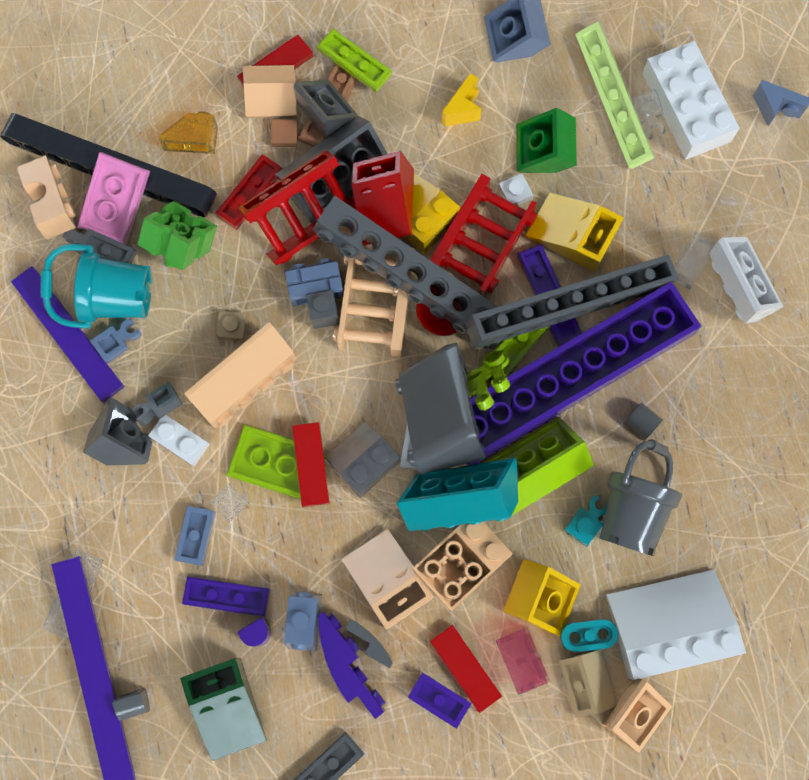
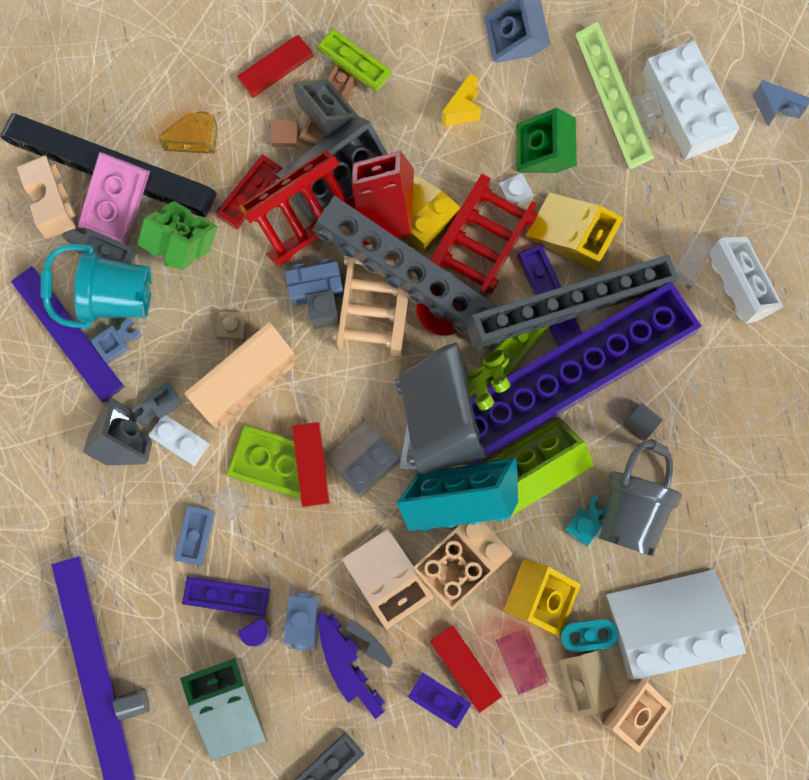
(269, 91): light nougat slope -> none

